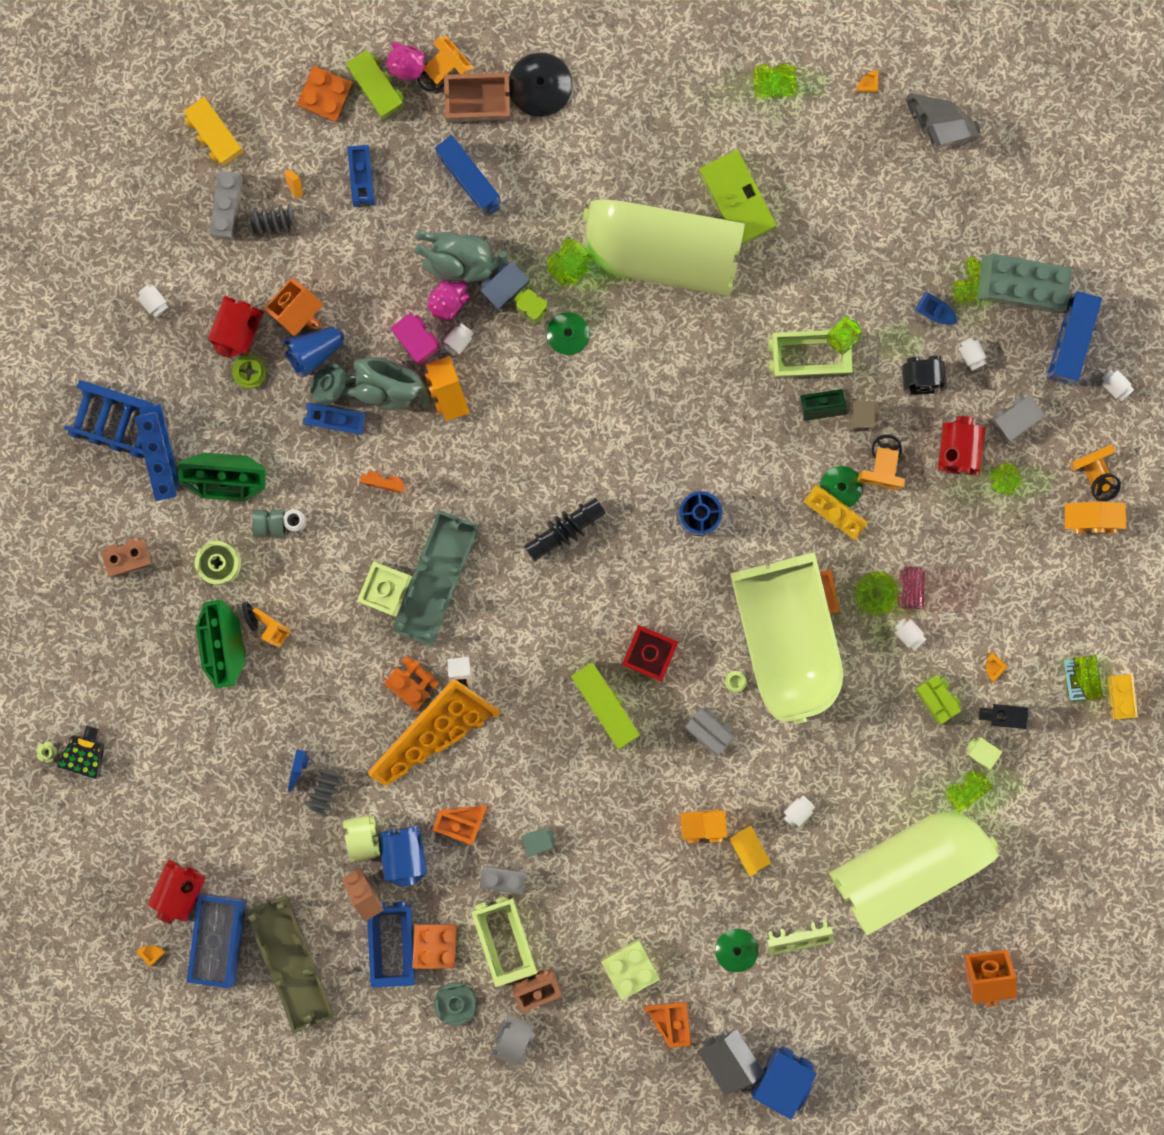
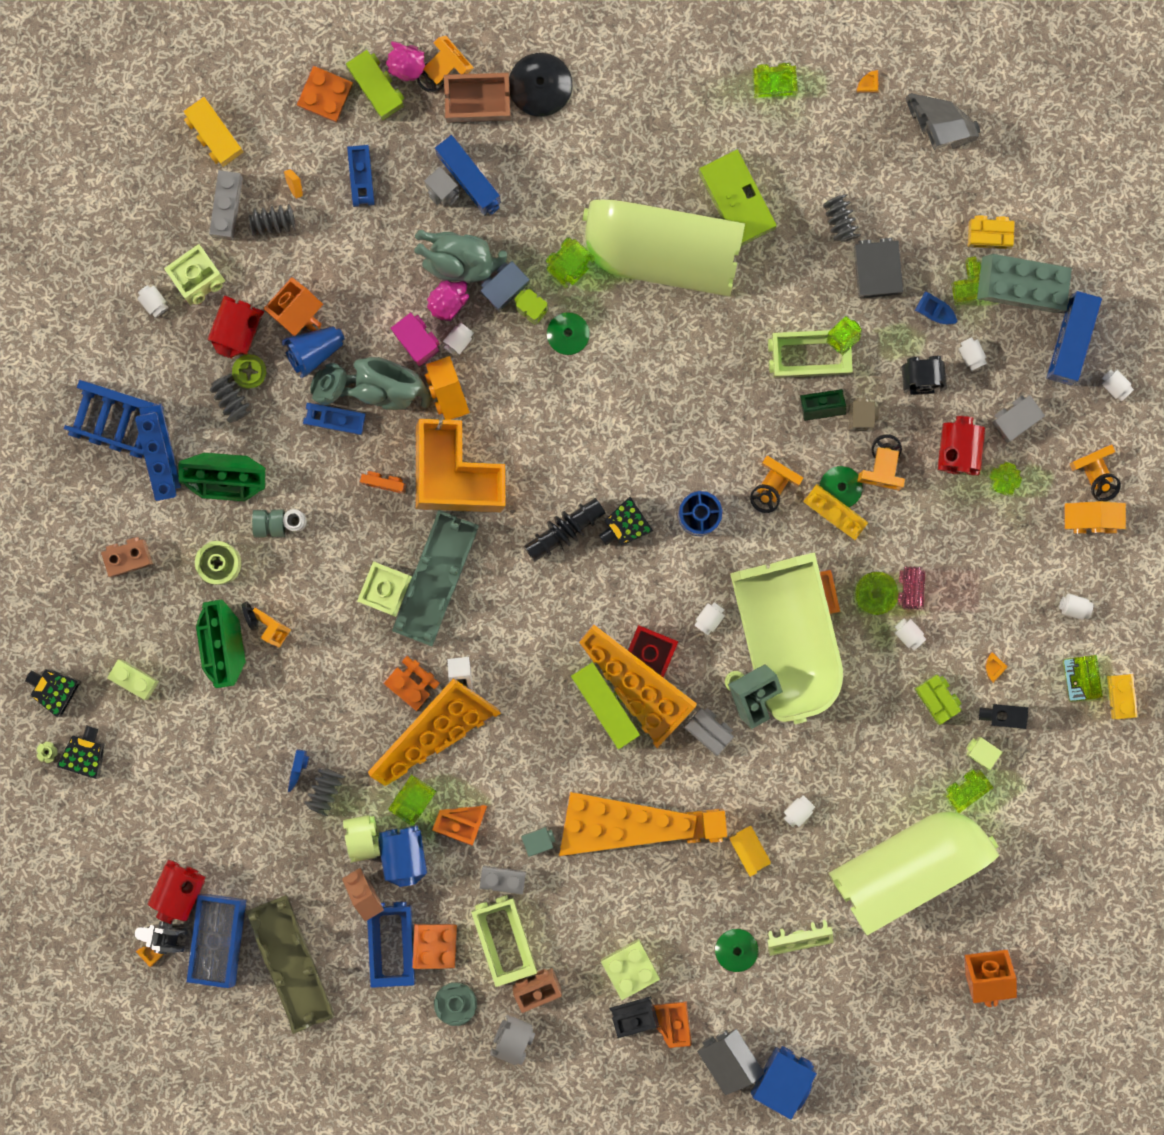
(53, 690): none -> black torso
(133, 679): none -> yellowish green brick
(161, 937): none -> dark grey hinge
(195, 275): none -> yellowish green plate
(229, 398): none -> dark grey piece
(412, 800): none -> clear neon green brick
(442, 188): none -> light grey brick
(445, 480): none -> light orange piece
(608, 824): none -> light orange wing
(625, 524): none -> torso
(634, 1017): none -> black plate
(642, 690): none -> light orange wing
(710, 618): none -> white brick
(752, 691): none -> sand green brick
(773, 484): none -> light orange piece
(841, 219): none -> dark grey piece
(878, 268): none -> dark grey brick
(991, 233): none -> yellow brick
(1076, 607): none -> white brick

